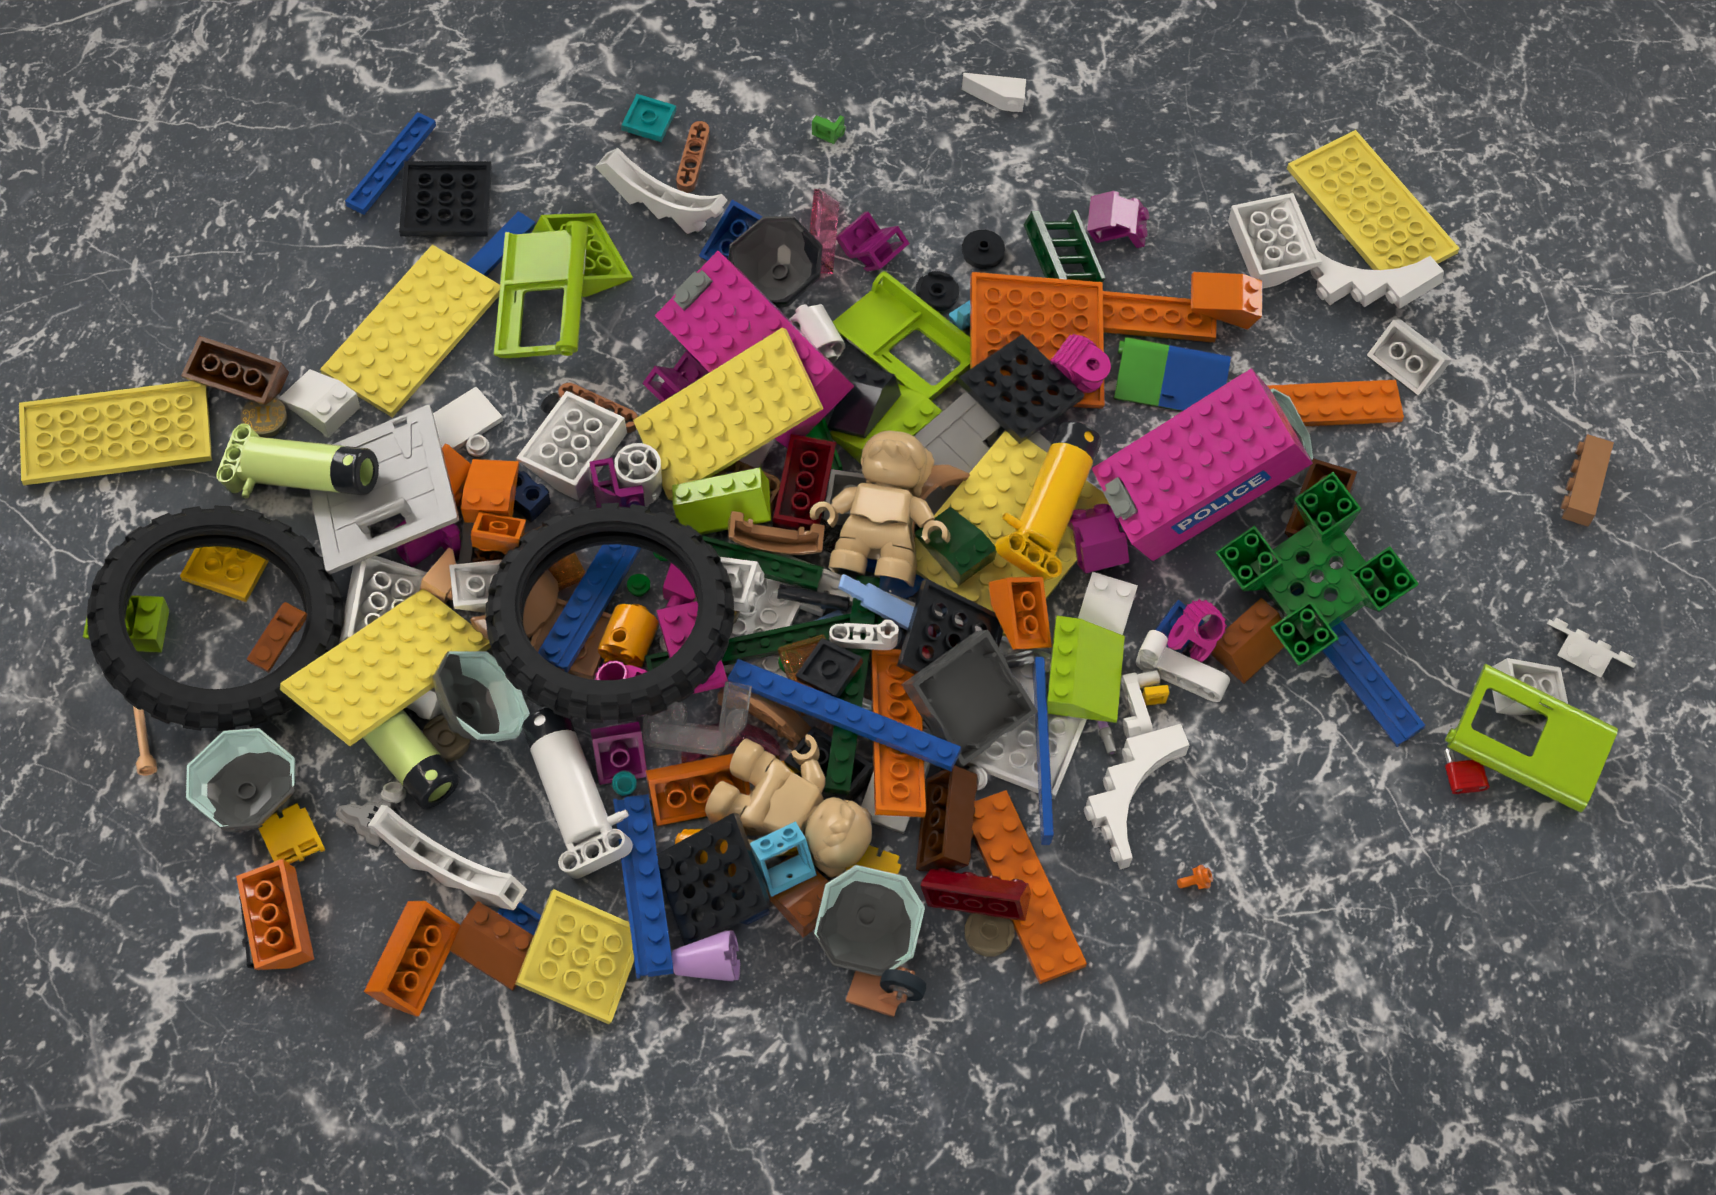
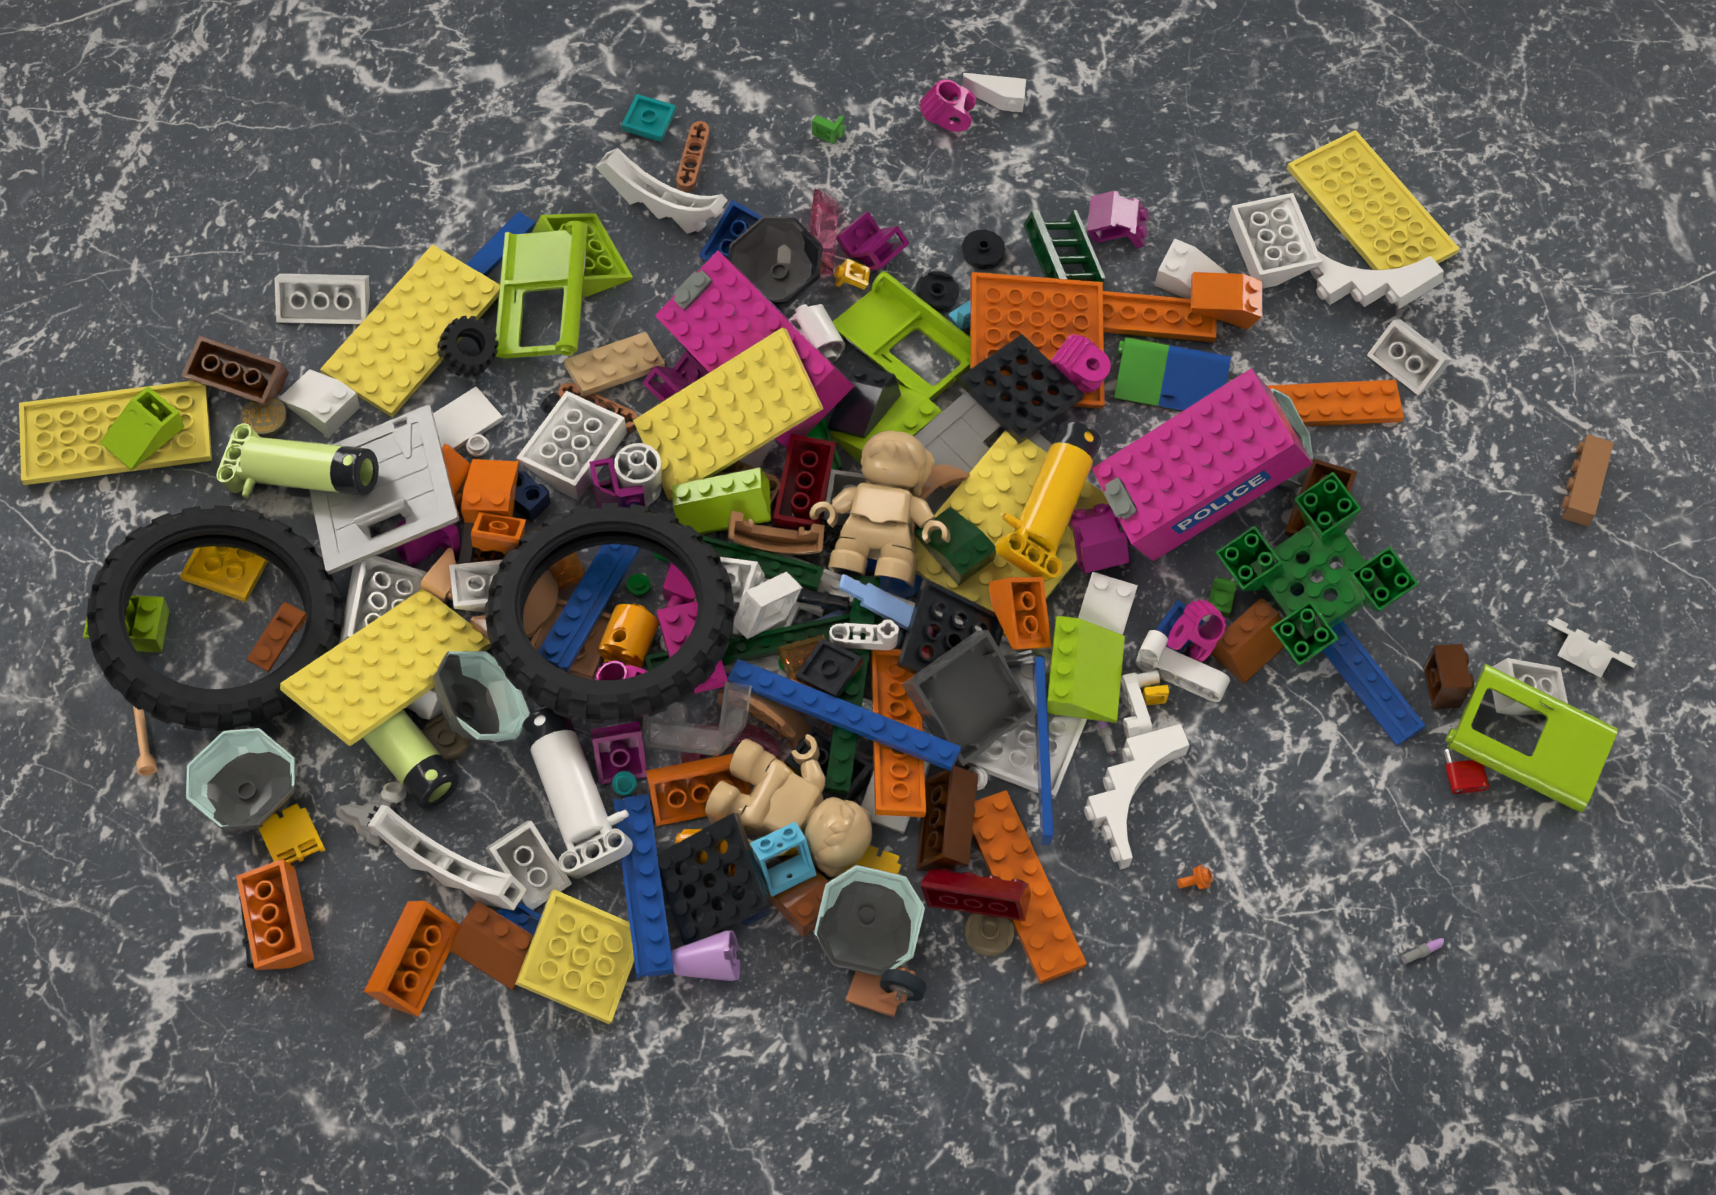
(142, 428): none -> lime slope
(321, 298): none -> white slope
(390, 163): blue plate -> none
(456, 207): black piece -> none
(480, 334): none -> black tyre
(531, 862): none -> white slope
(613, 364): none -> tan plate
(766, 605): none -> white window
(852, 273): none -> yellow bracket
(940, 105): none -> dark pink piece
(1179, 264): none -> white slope
(1222, 595): none -> bright green bracket
(1422, 951): none -> light grey piece
(1448, 676): none -> reddish brown brick

